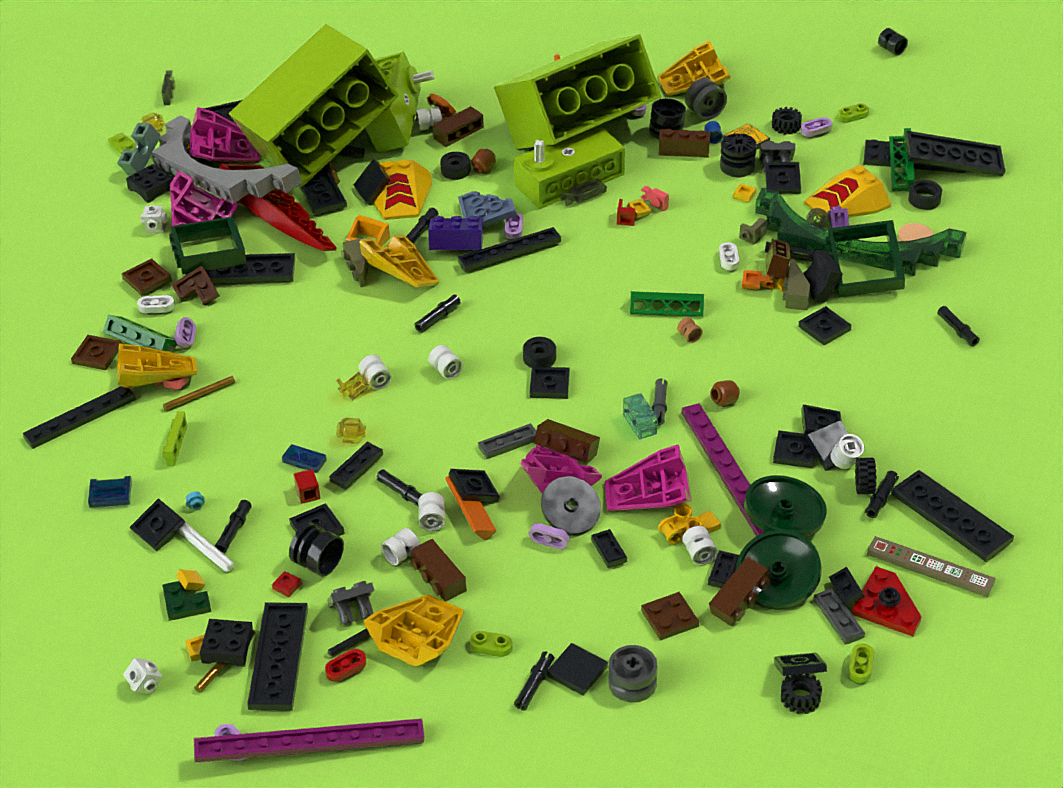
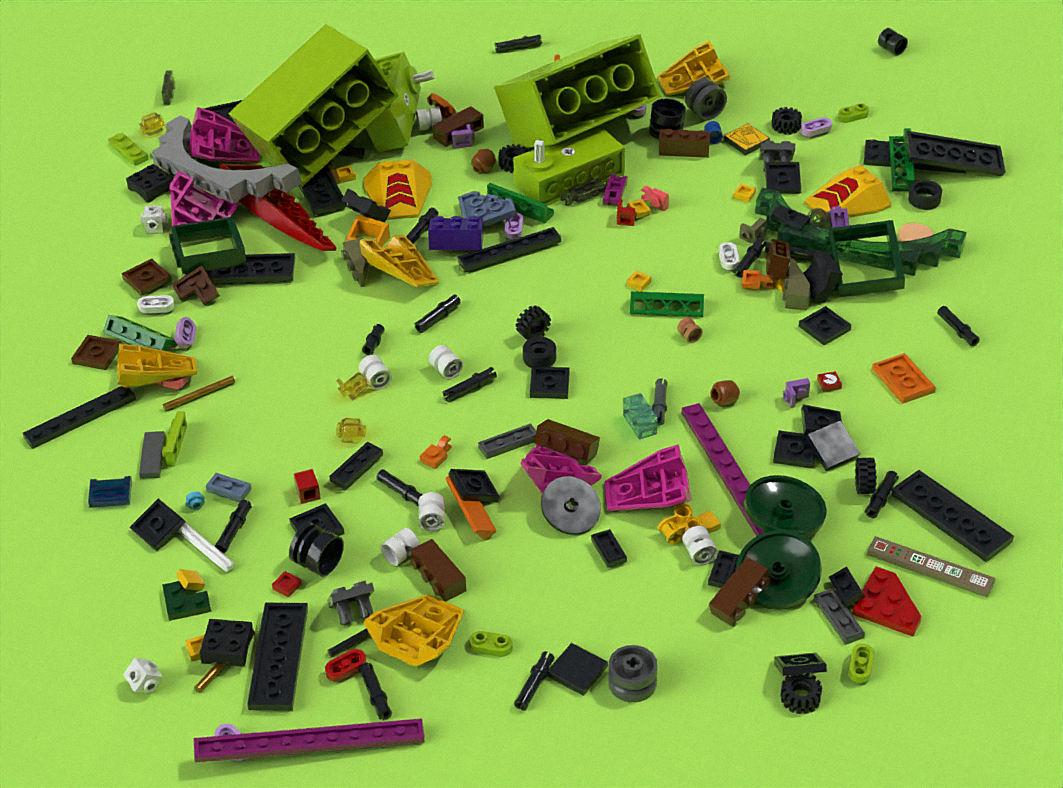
(146, 139): sand green arch -> none
(152, 454): none -> dark grey tile
(228, 487): none -> sand blue plate
(304, 458): plate -> none
(345, 174): none -> yellow tile
(365, 206): none -> black brick
(372, 182): black tile -> none
(373, 339): none -> black pin
(377, 696): none -> black pin
(436, 455): none -> orange plate
(455, 165): black tyre -> none
(463, 138): none -> medium lavender bracket
(475, 381): none -> black pin
(507, 154): none -> black tyre
(518, 43): none -> black pin
(523, 205): none -> green fence
(533, 322): none -> black tyre
(549, 536): lavender plate -> none
(614, 188): none -> magenta plate
(638, 281): none -> yellow tile
(670, 615): reddish brown plate -> none
(738, 155): black wheel -> none
(752, 253): none -> black pin
(790, 217): none -> black plate
(796, 390): none -> medium lavender bracket
(829, 381): none -> red tile
(847, 451): white wheel -> none
(889, 597): black plate -> none
(903, 378): none -> orange tile

